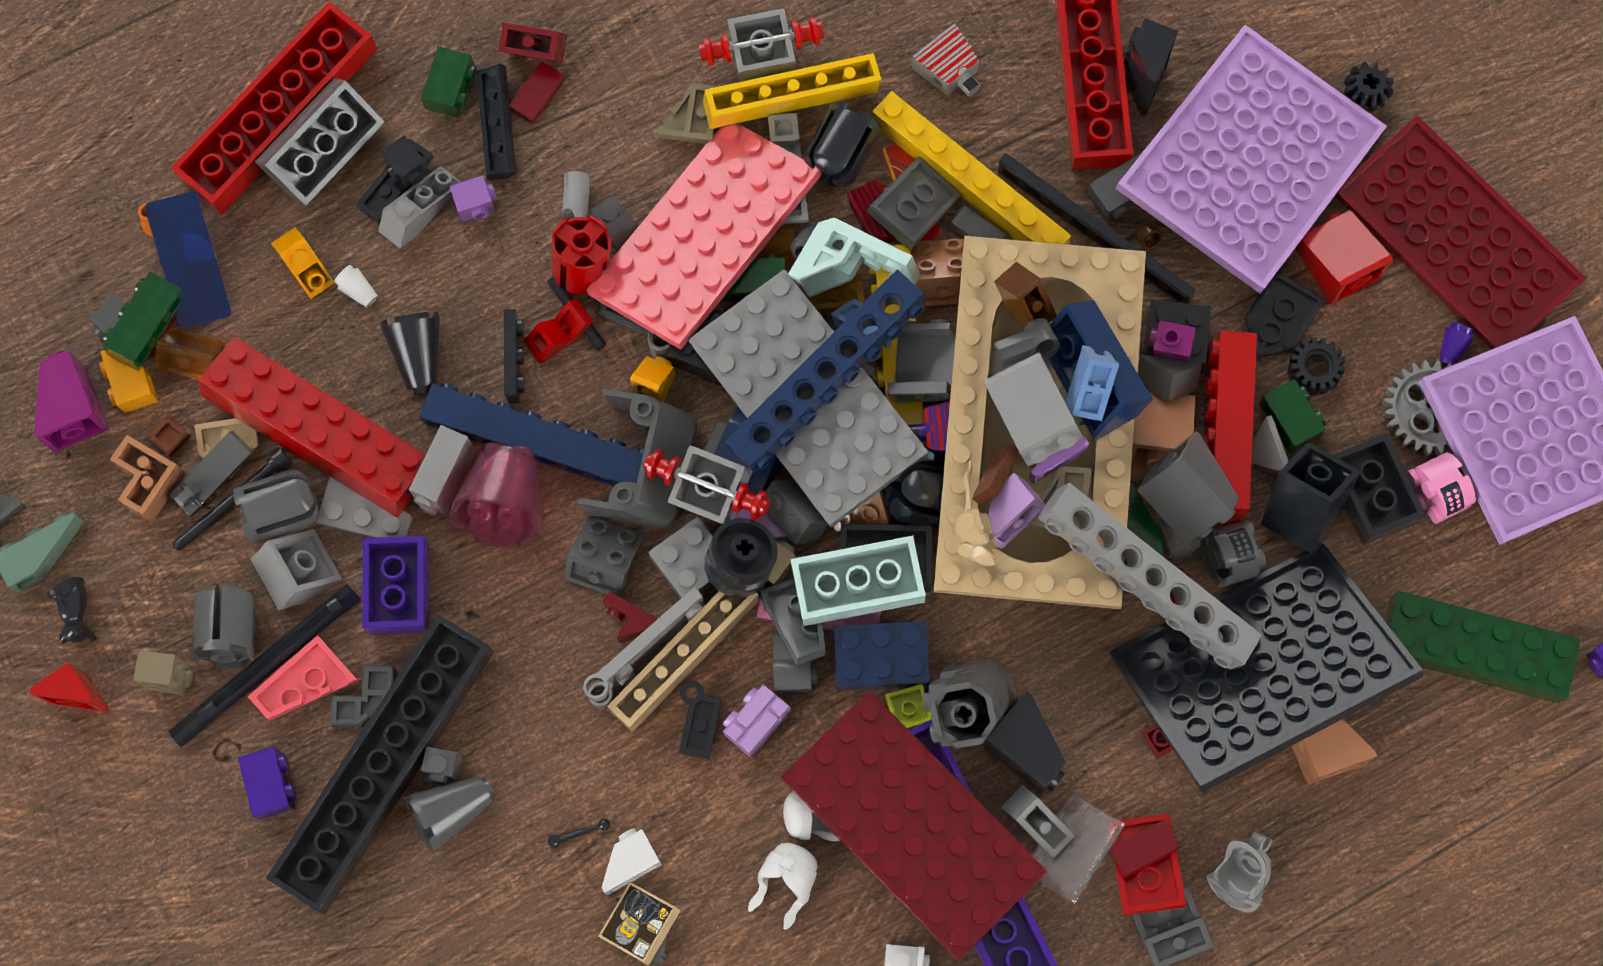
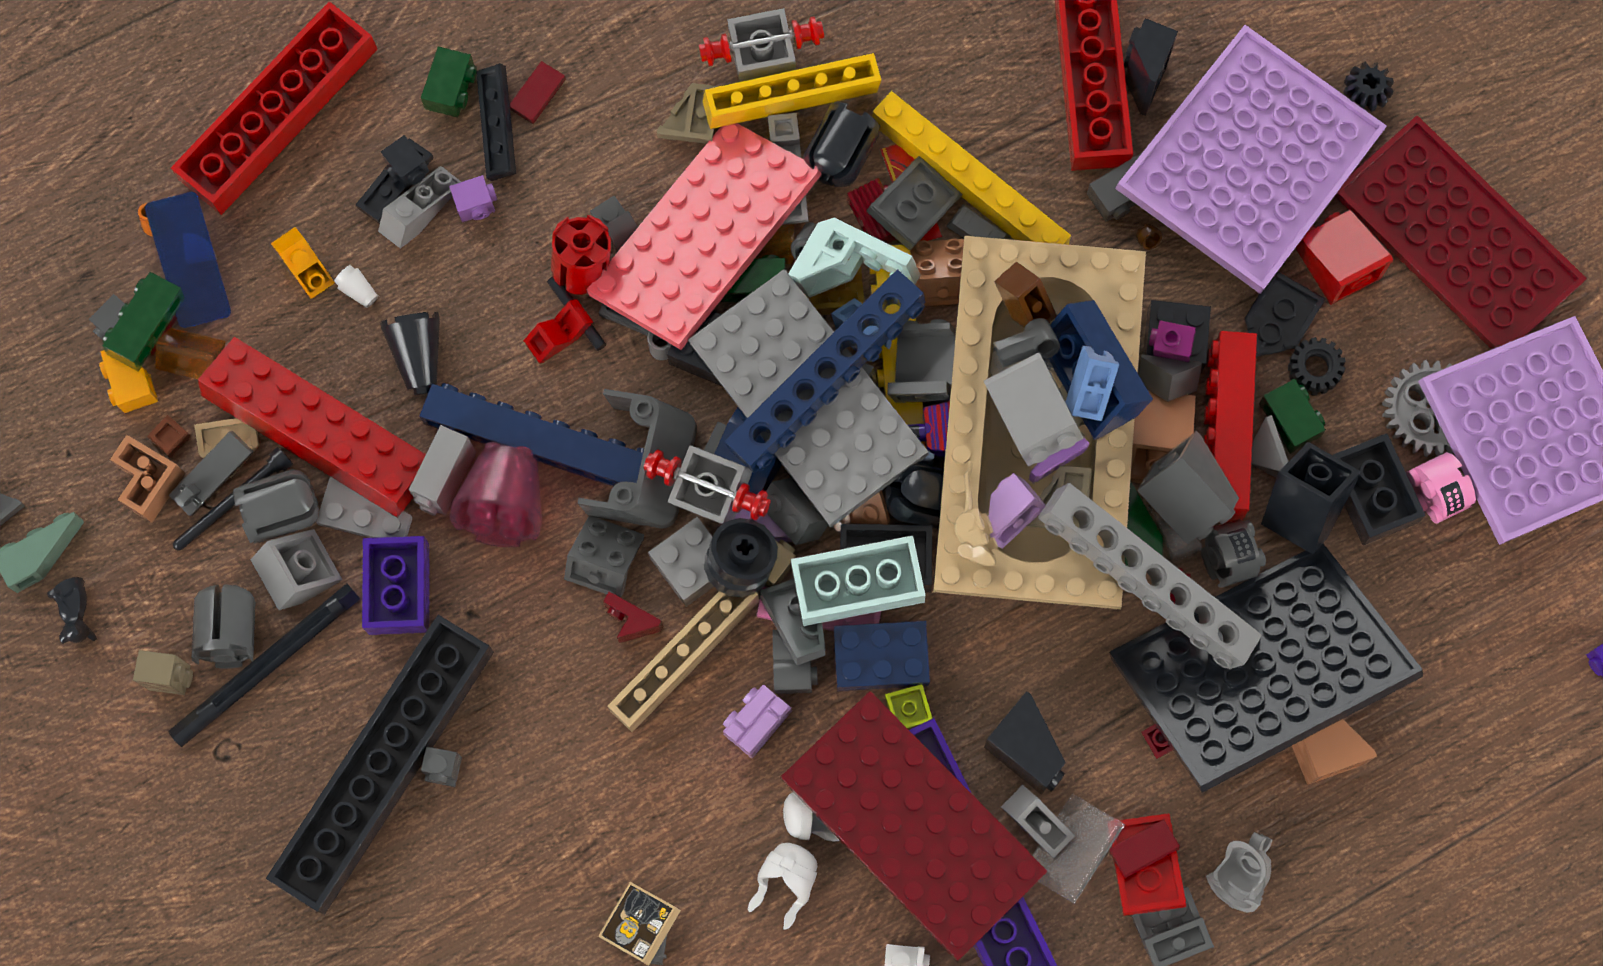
(66, 403): magenta slope -> none
(69, 688): red slope -> none
(267, 783): dark purple brick -> none
(301, 680): coral wing -> none
(319, 141): dark grey brick -> none
(357, 710): dark grey tile -> none
(448, 809): dark grey cone -> none
(513, 356): black plate -> none
(532, 42): dark red brick -> none
(554, 841): black hinge -> none
(576, 195): light grey piece -> none
(622, 667): light grey hinge -> none
(629, 860): white slope -> none
(653, 378): light orange slope -> none
(700, 722): black hinge -> none
(948, 63): light grey torso -> none
(968, 701): dark grey brick -> none
(995, 474): copper tile -> none
(1091, 226): black tile -> none
(1455, 343): dark purple cone -> none
(1484, 647): dark green brick -> none

